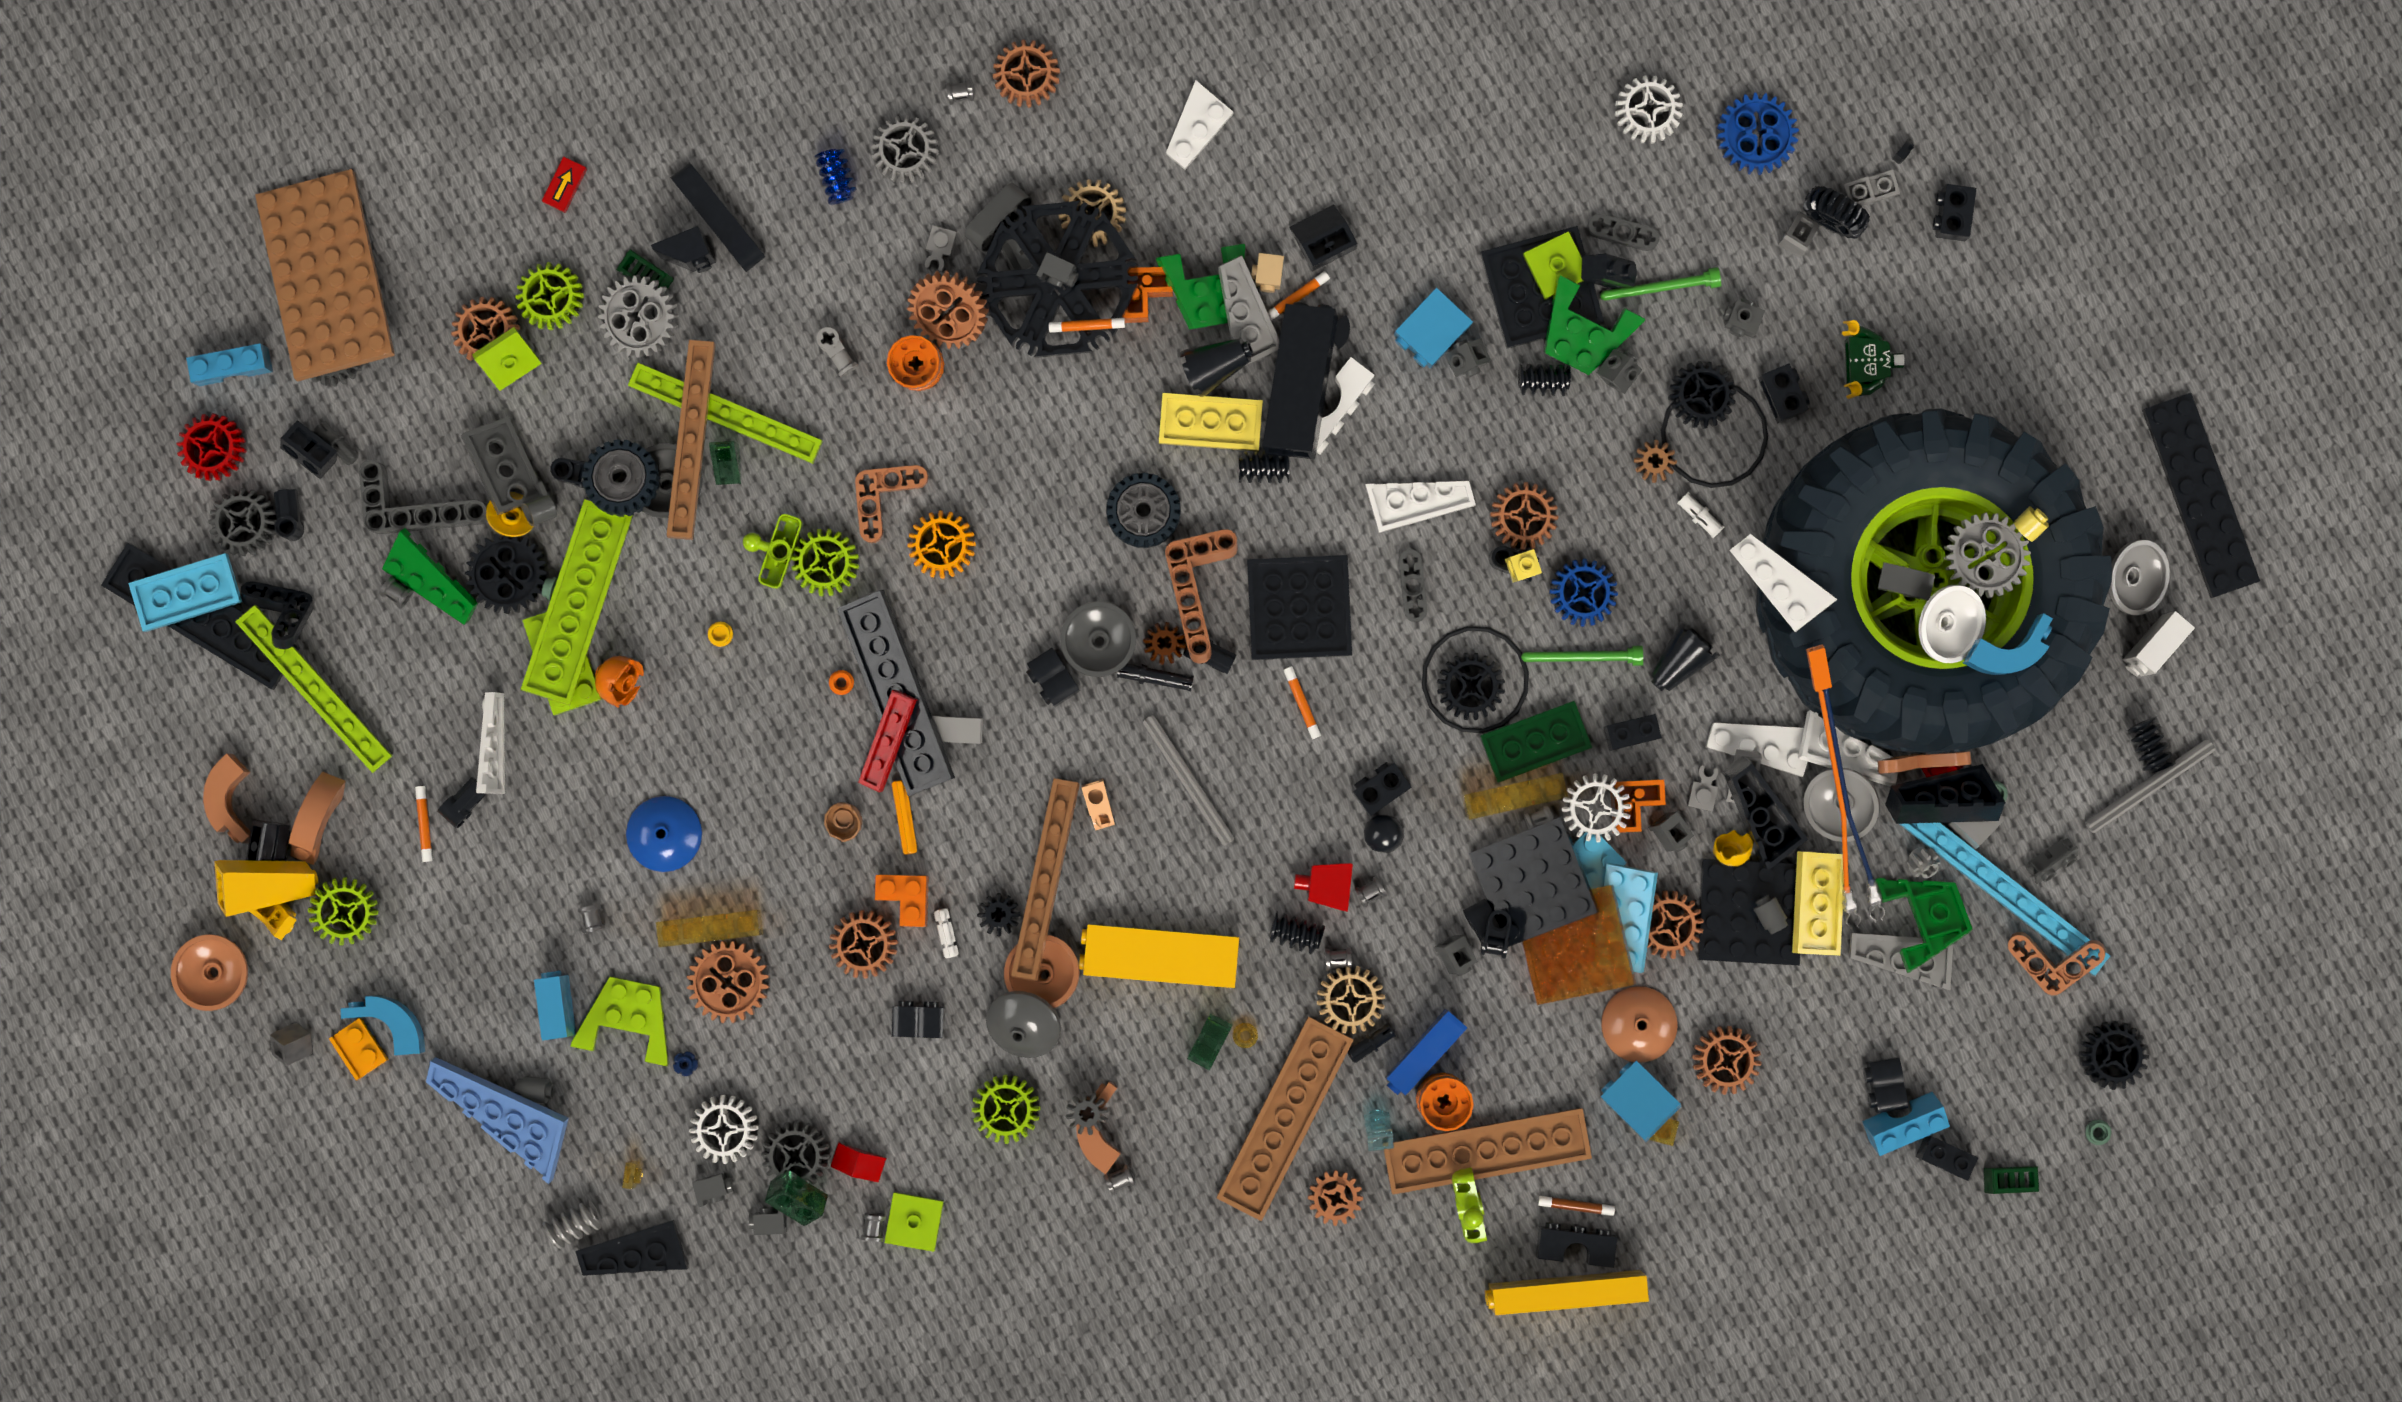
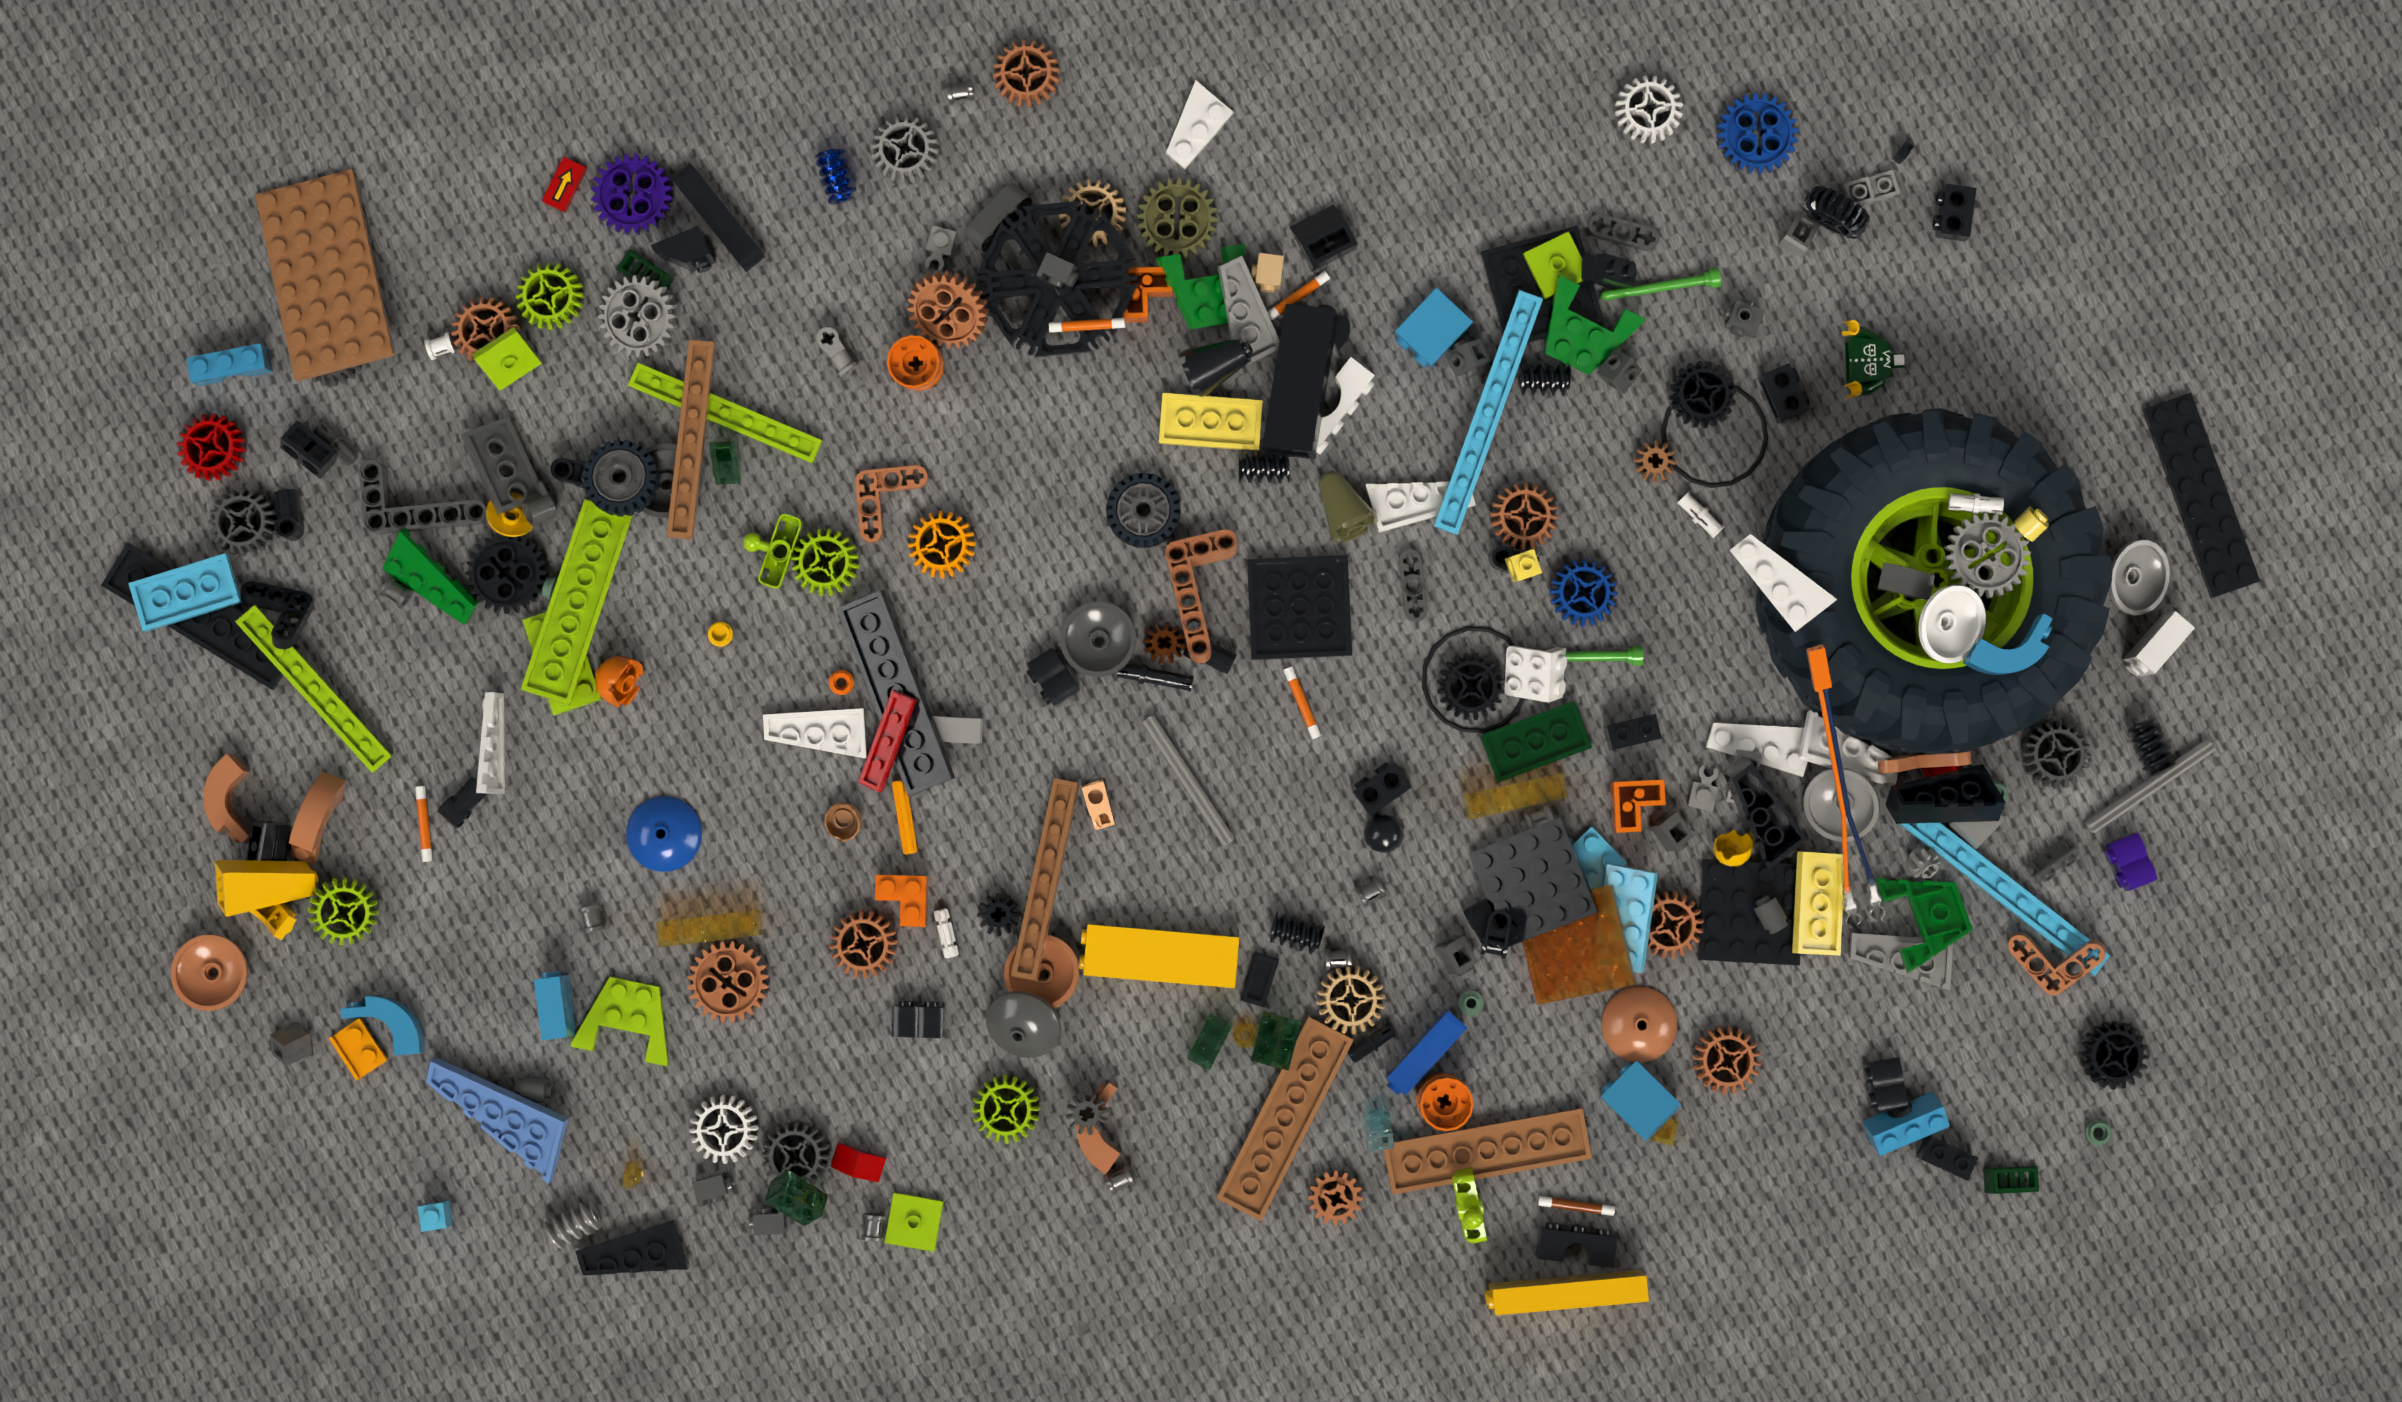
(435, 1215): none -> medium azure brick
(440, 345): none -> white bush
(609, 192): none -> dark purple gear
(692, 1063): dark blue plate -> none
(820, 730): none -> white wing
(1155, 217): none -> olive gear
(1259, 979): none -> black tile
(1276, 1040): none -> clear green brick
(1327, 885): red torso -> none
(1344, 508): none -> olive cone
(1463, 999): none -> sand green plate
(1488, 412): none -> medium azure plate
(1535, 673): none -> white bracket
(1602, 786): white gear -> none
(1682, 658): black cone -> none
(1976, 503): none -> white pin
(2054, 744): none -> dark grey gear
(2130, 862): none -> dark purple brick

